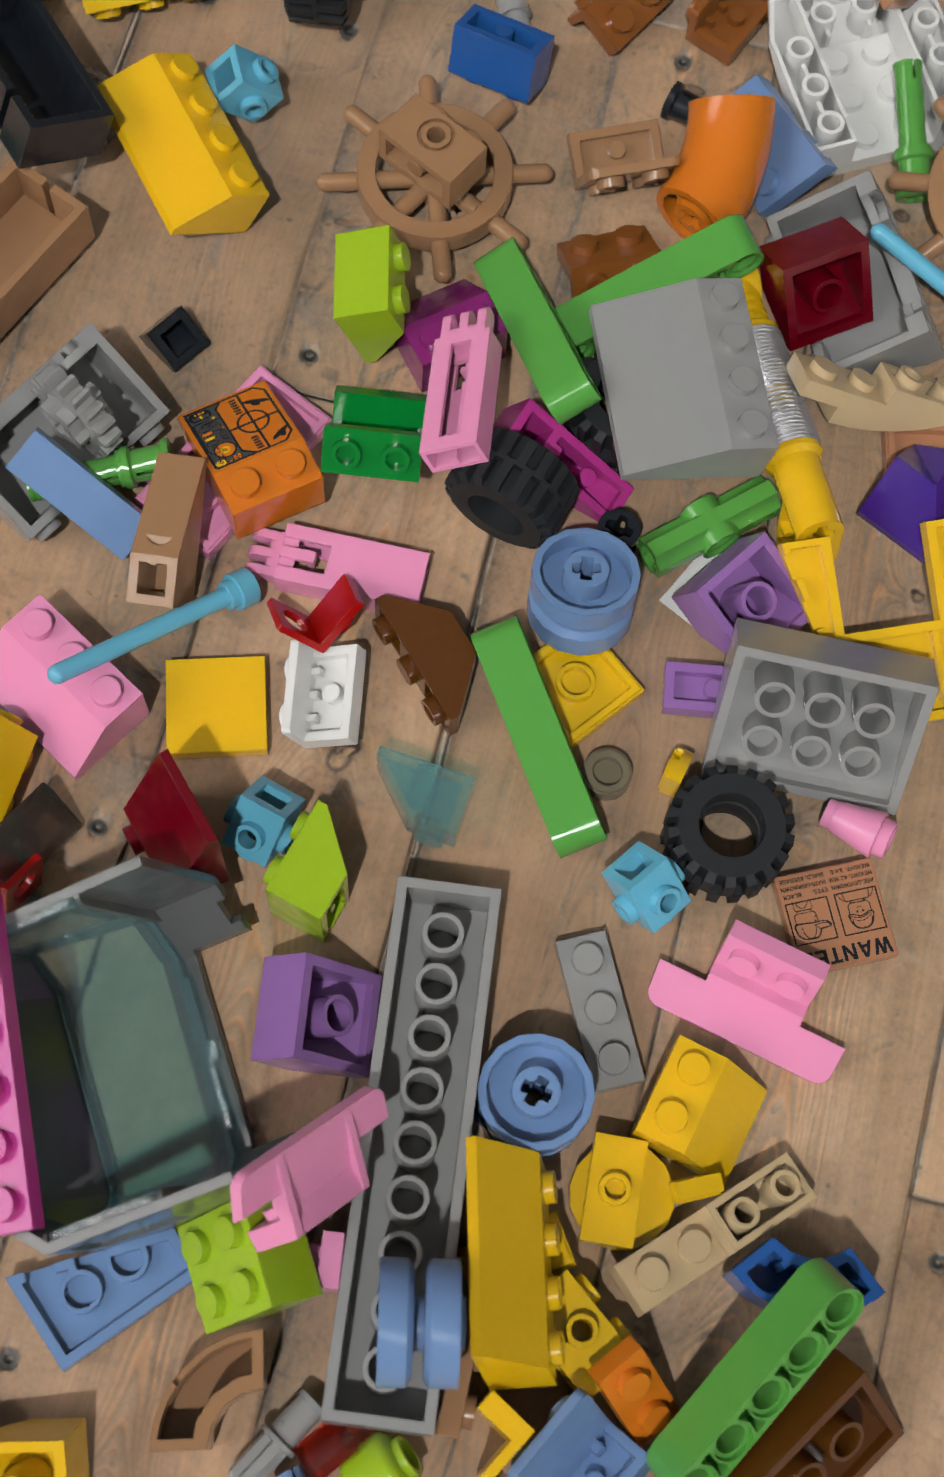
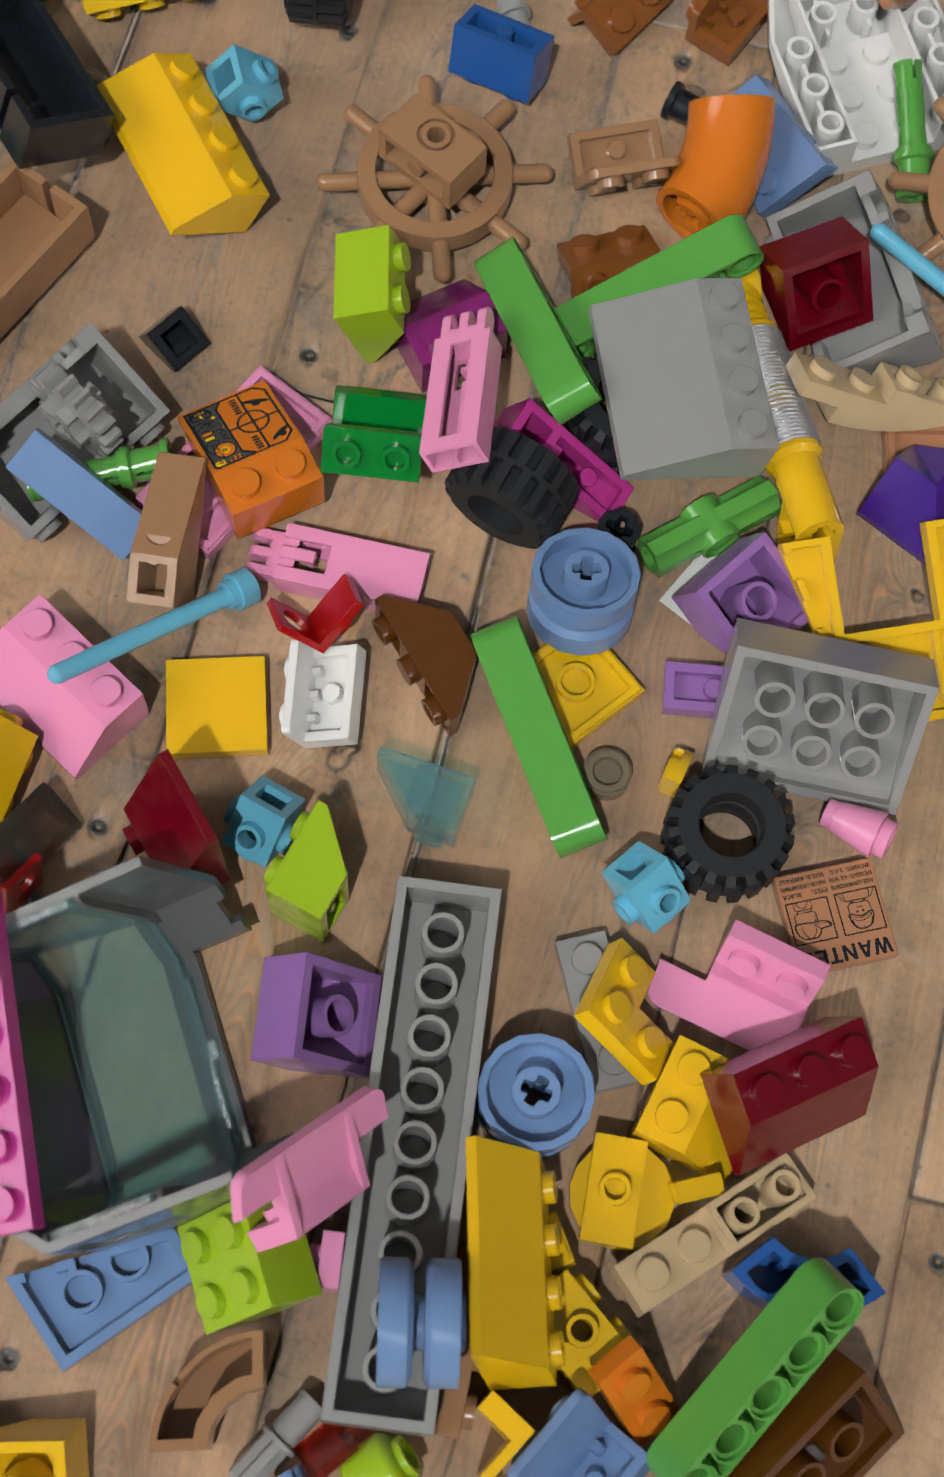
(614, 1014): none -> yellow plate
(792, 1090): none -> dark red slope

